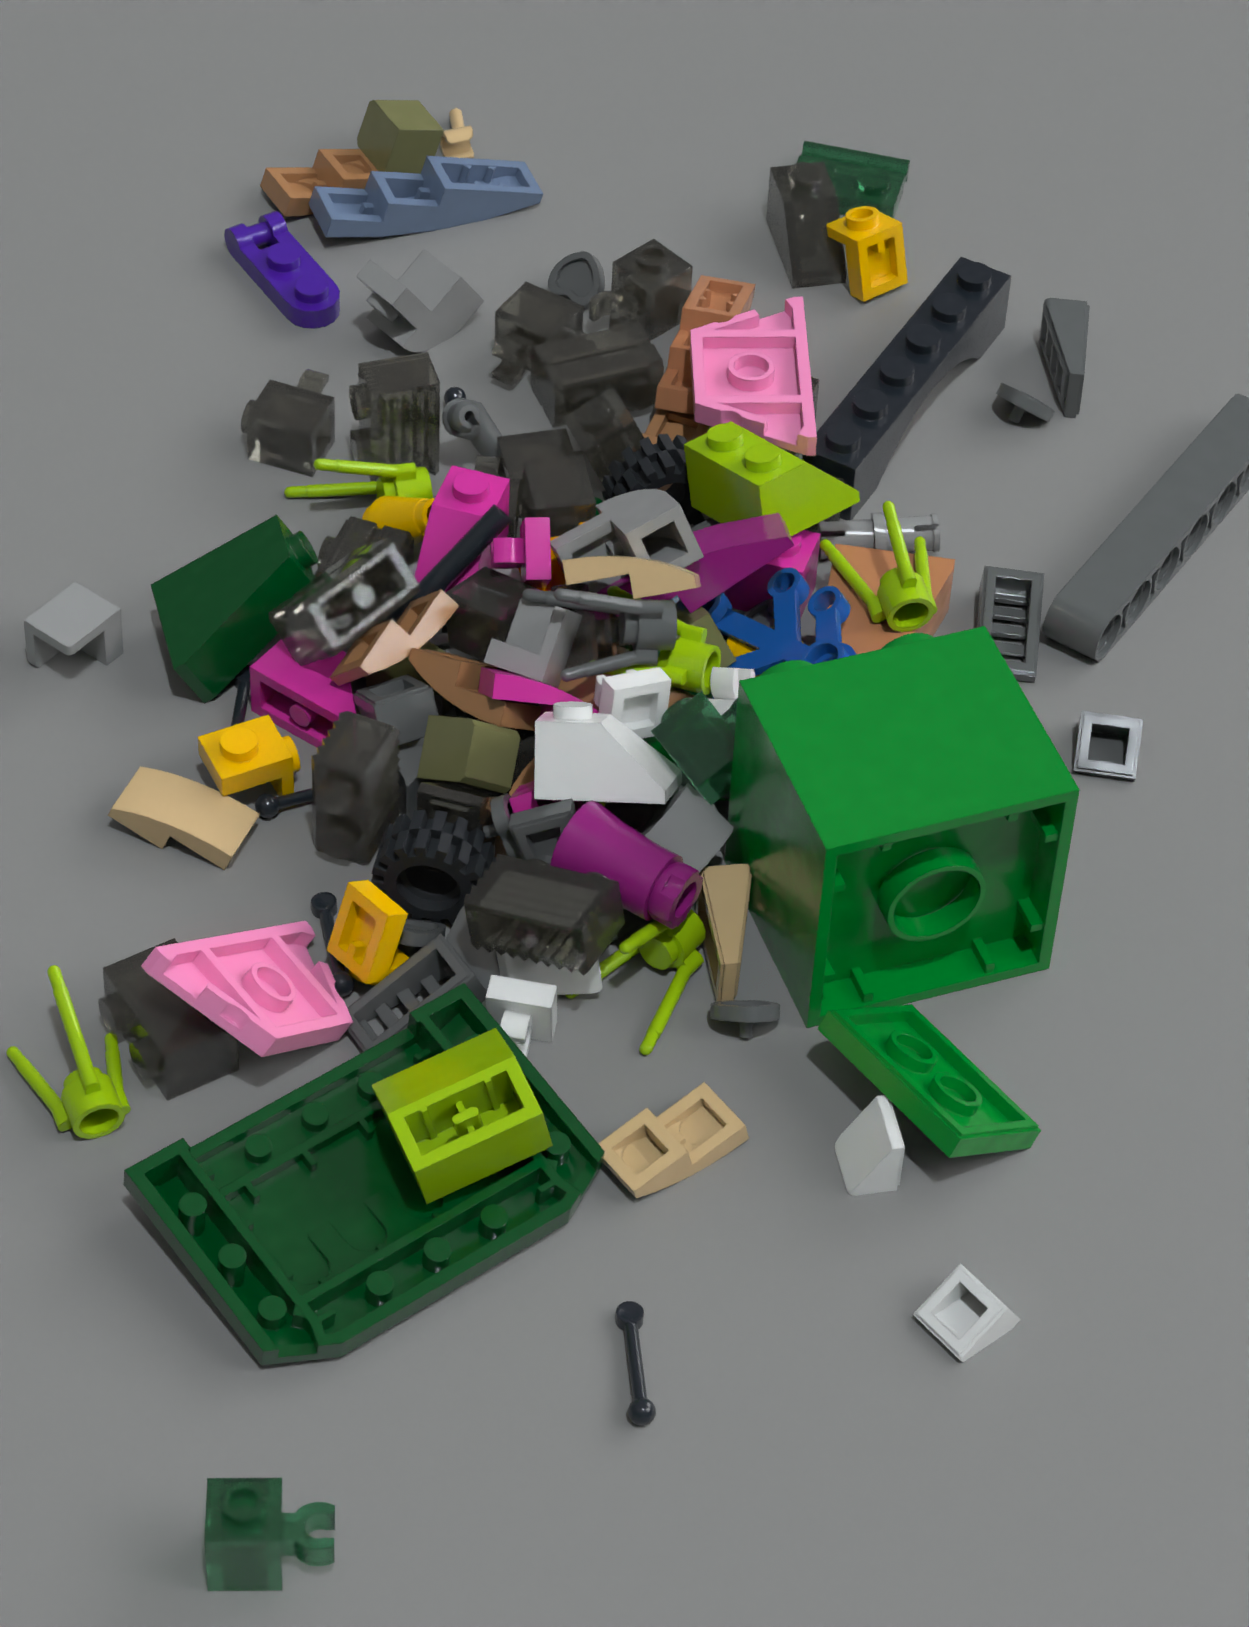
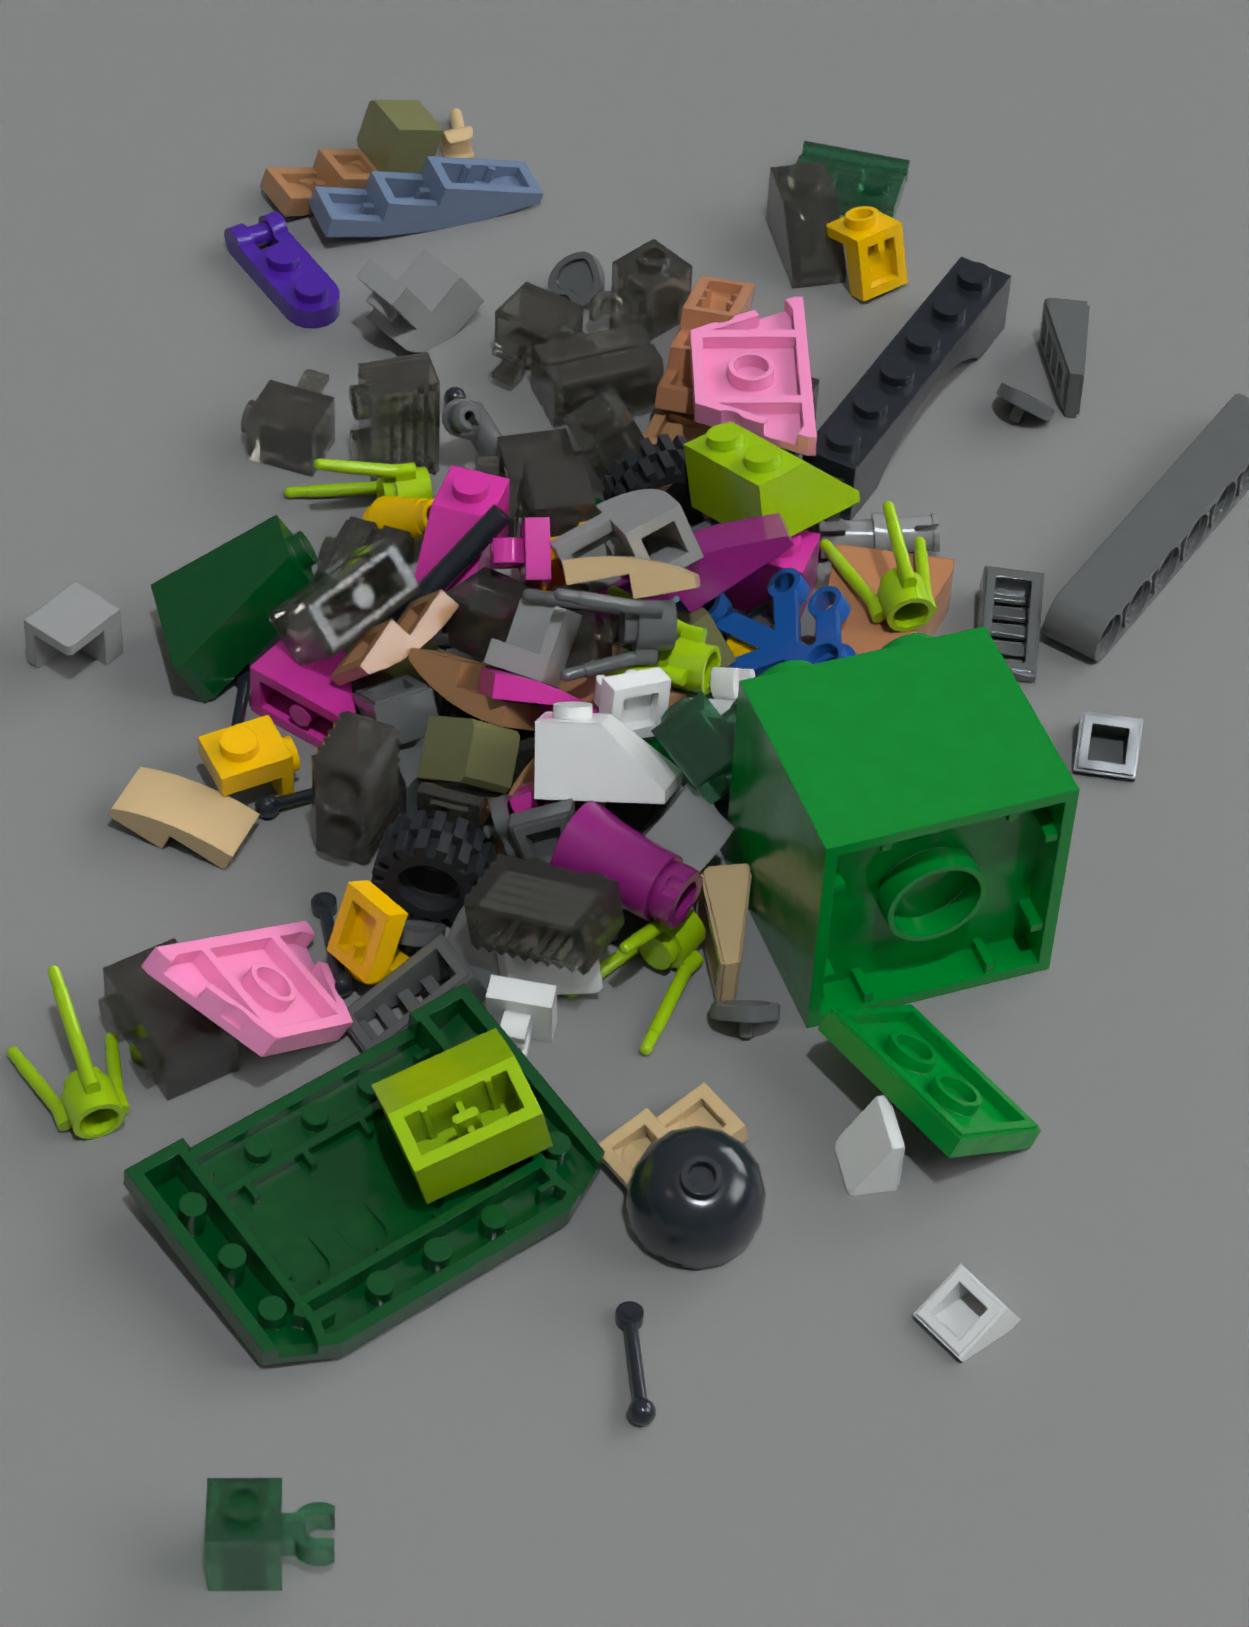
(696, 1197): none -> black cylinder

